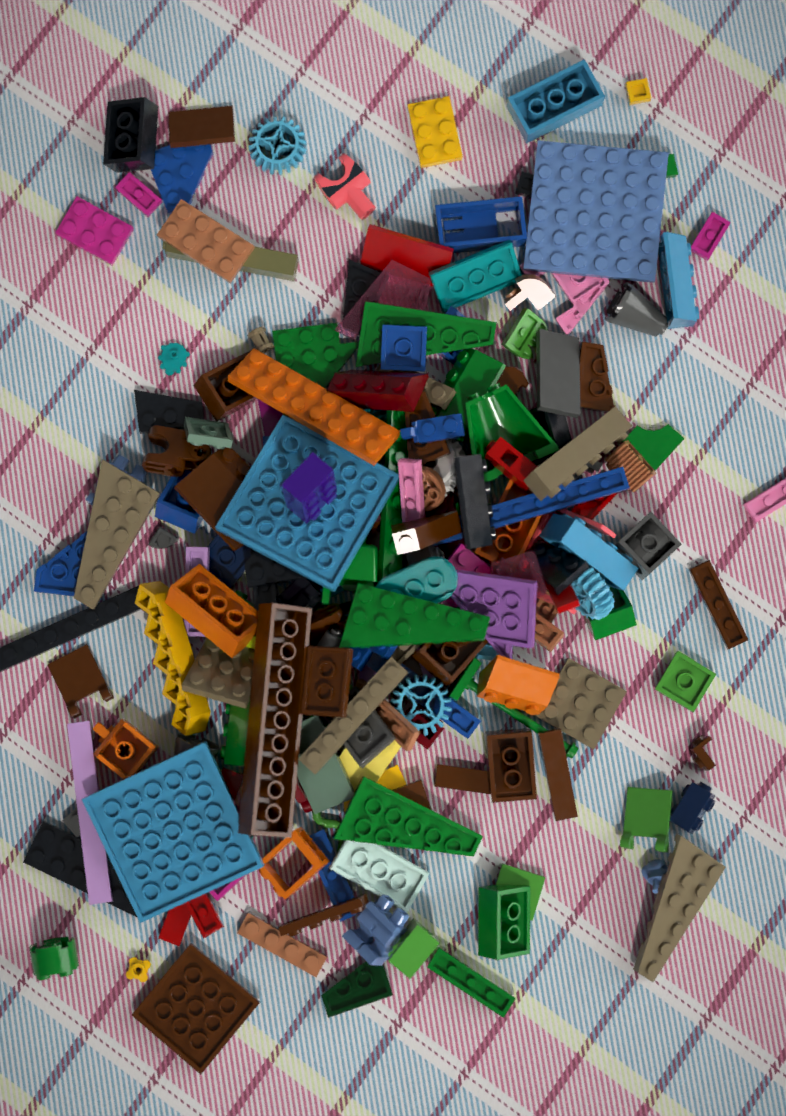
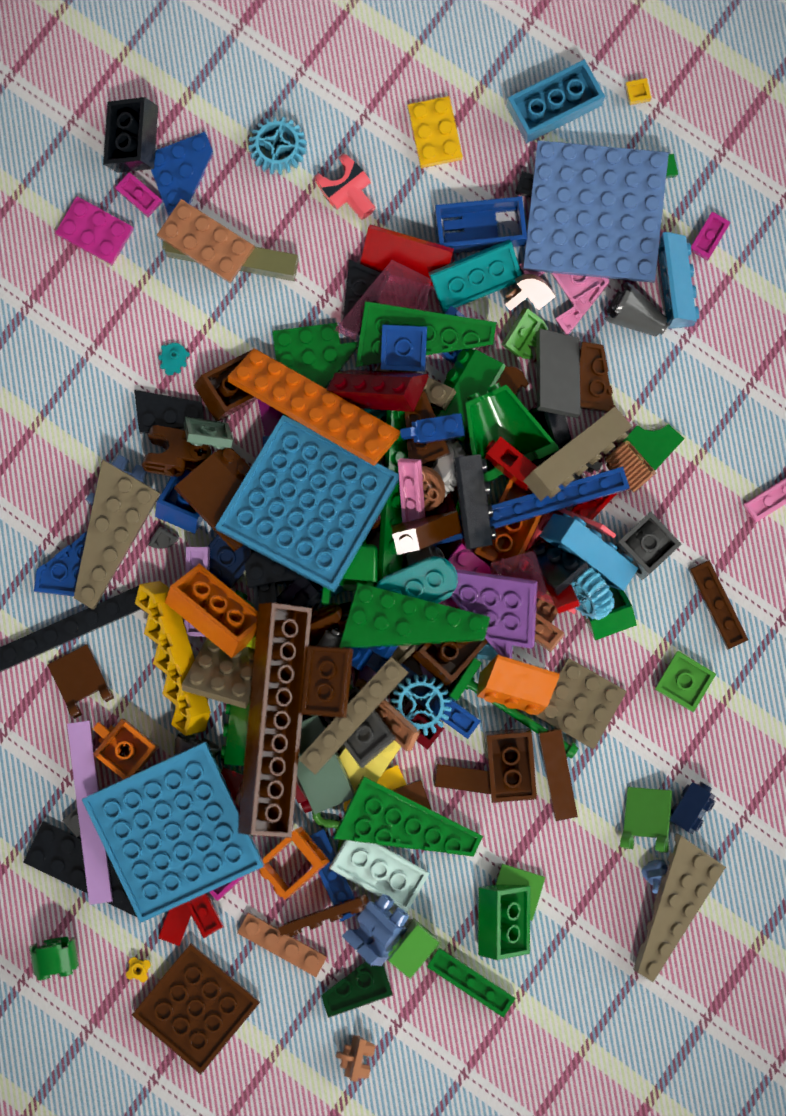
(201, 126): reddish brown tile -> none
(260, 339): dark tan bush -> none
(309, 488): dark purple piece -> none
(352, 1058): none -> nougat hips
(701, 758): reddish brown bracket -> none

